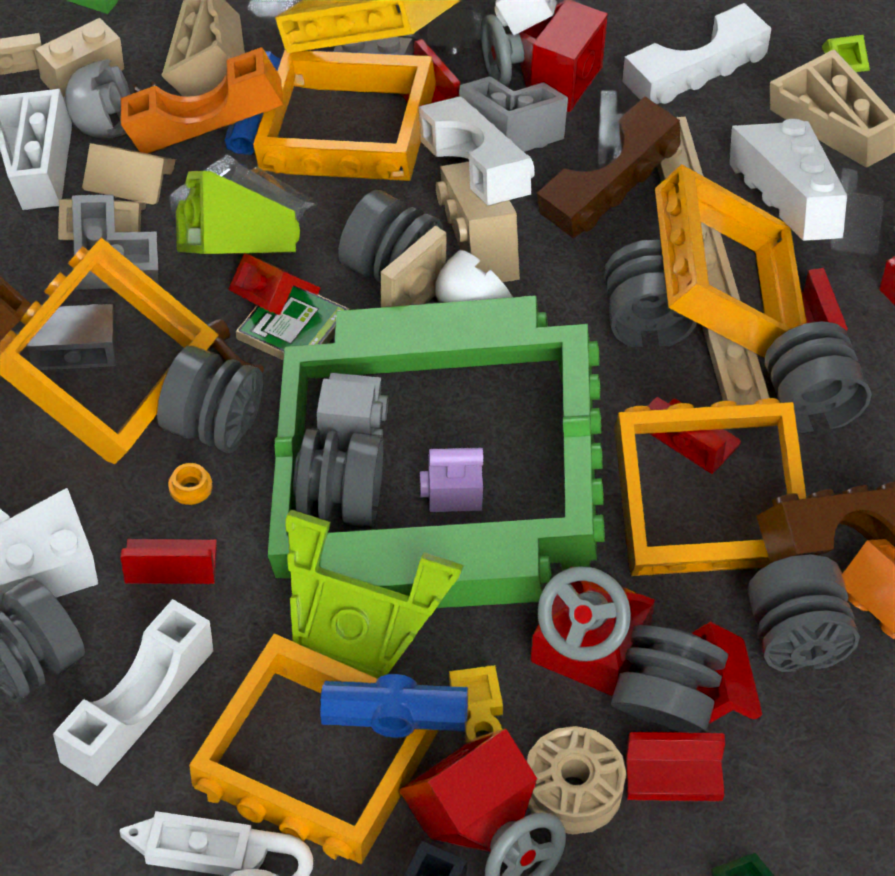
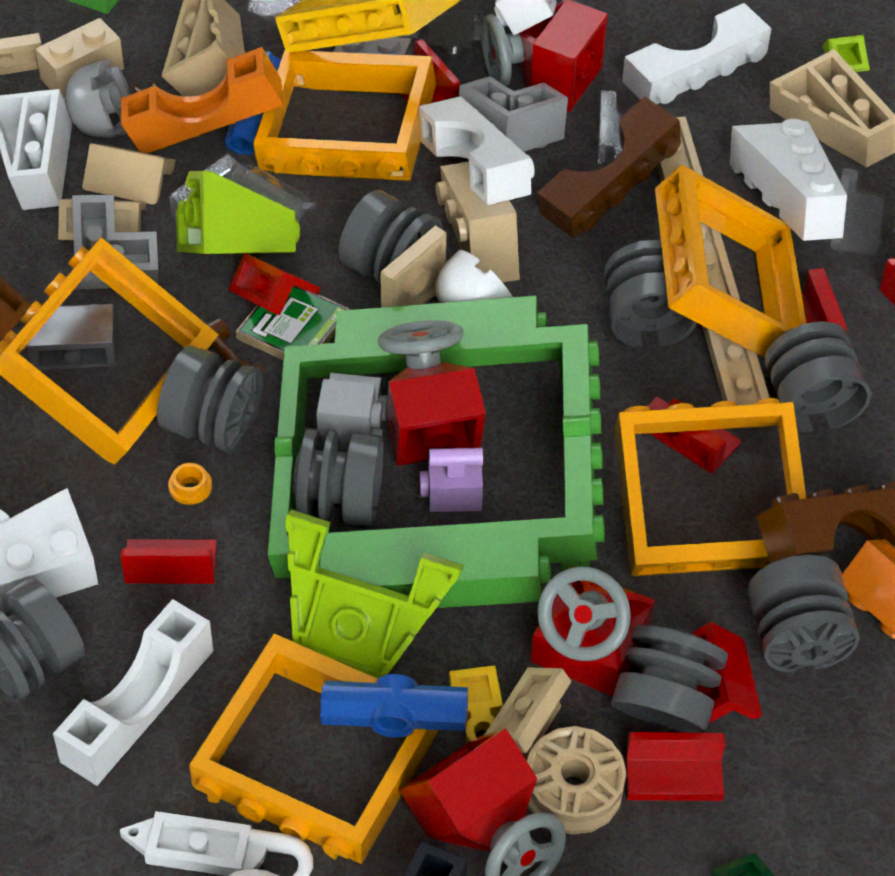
(430, 400): none -> red piece
(532, 706): none -> tan panel

